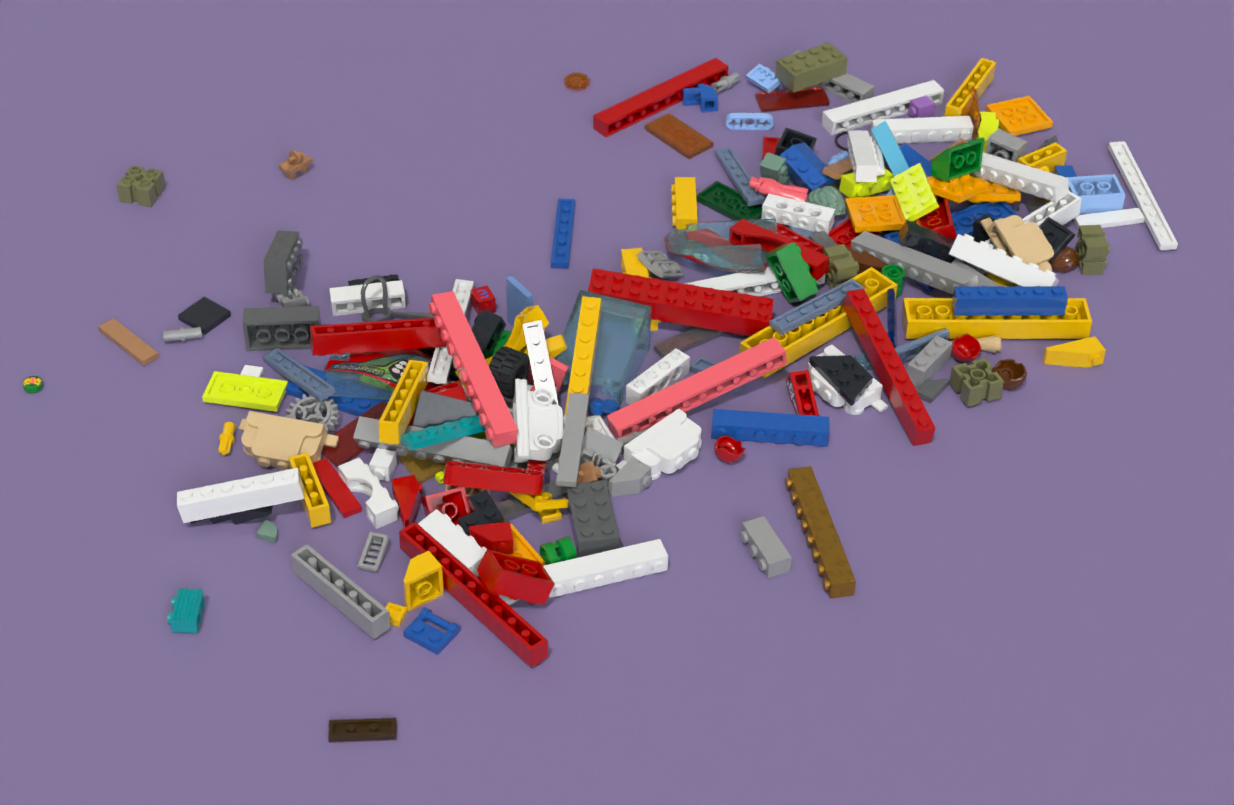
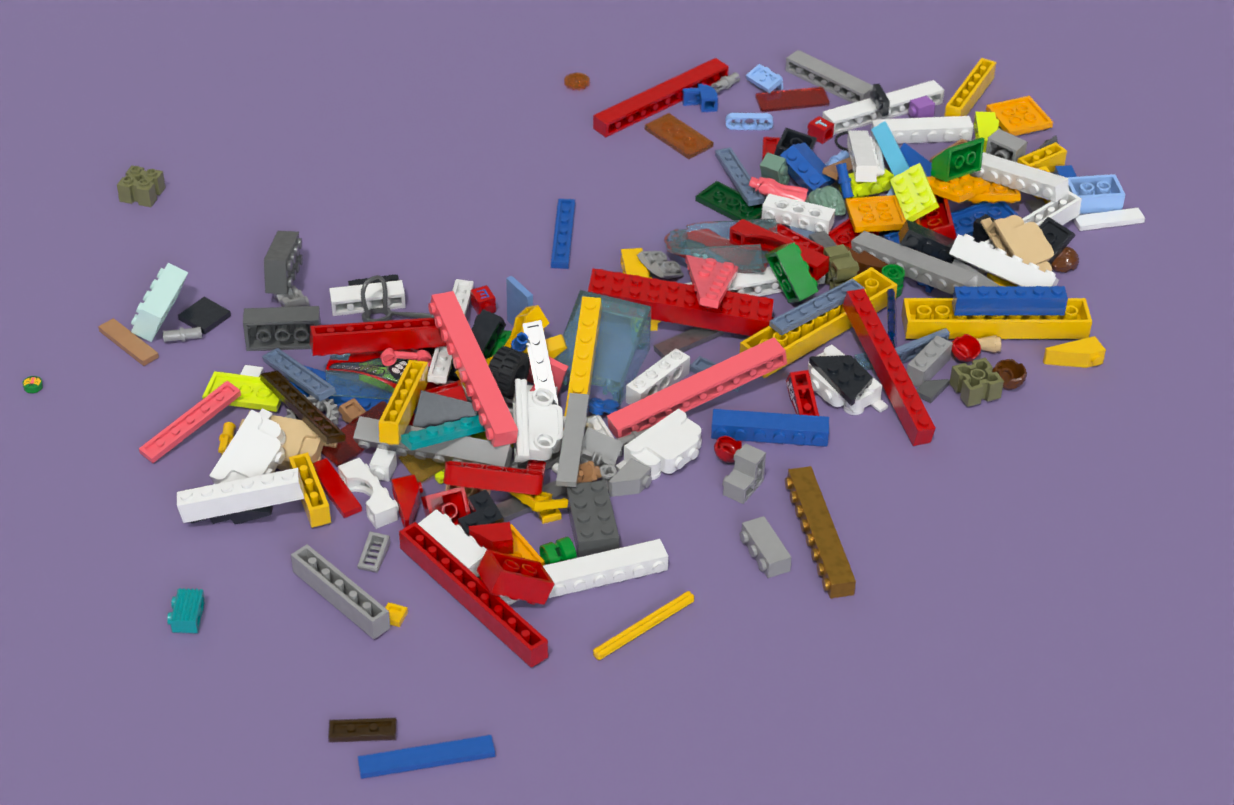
(158, 301): none -> light aqua brick
(189, 422): none -> coral plate
(253, 450): none -> white brick
(268, 532): sand green tile -> none
(296, 162): medium nougat hips -> none
(302, 407): none -> dark brown tile
(351, 410): none -> medium nougat tile
(390, 356): none -> coral bar
(422, 581): yellow slope -> none
(426, 756): none -> blue tile
(428, 636): blue plate -> none
(519, 342): none -> blue axle
(643, 625): none -> yellow axle
(684, 202): yellow brick -> none
(710, 279): none -> coral wing
(746, 474): none -> light grey brick
(811, 67): olive brick -> none
(821, 129): none -> red brick
(844, 180): none -> blue pin
(880, 99): none -> black plate
(974, 113): clear orange piece -> none
(1092, 249): olive brick -> none
(1142, 196): white plate -> none

